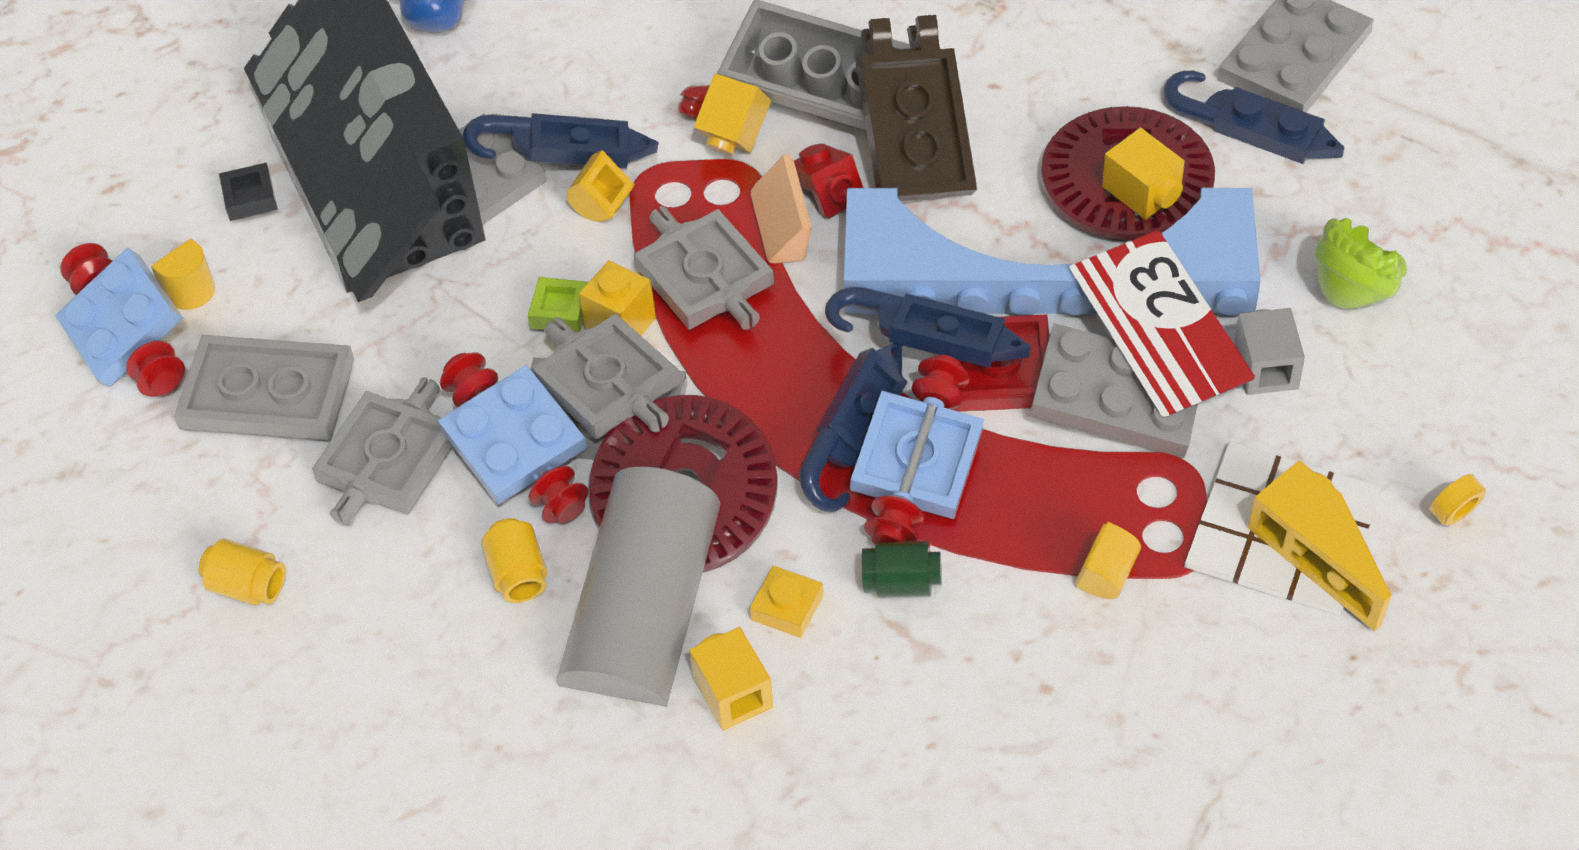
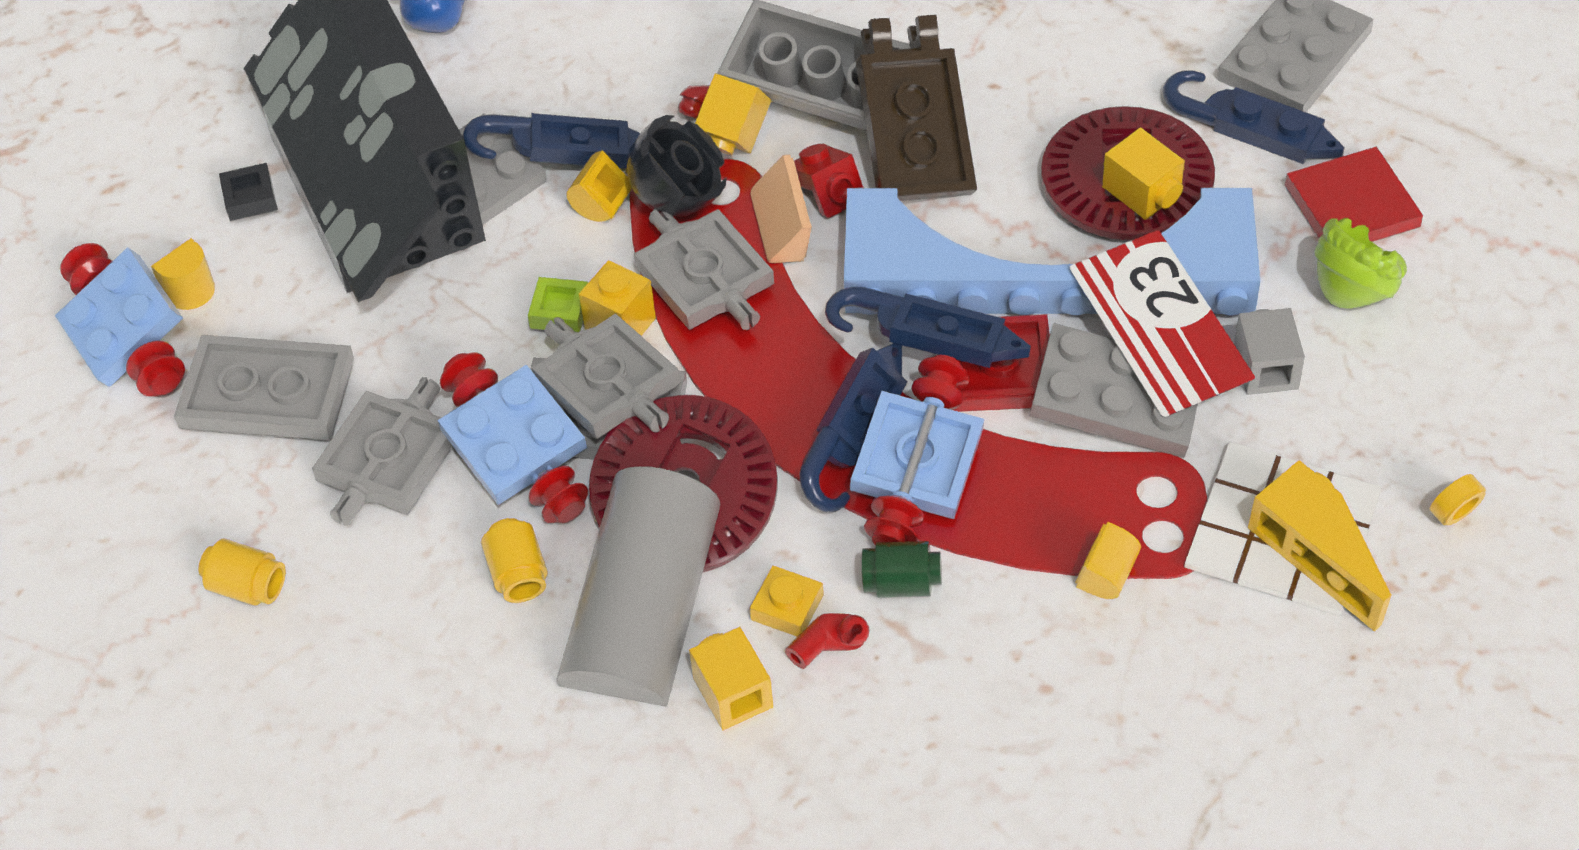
(675, 167): none -> black cylinder
(828, 633): none -> red arm
(1357, 189): none -> red tile

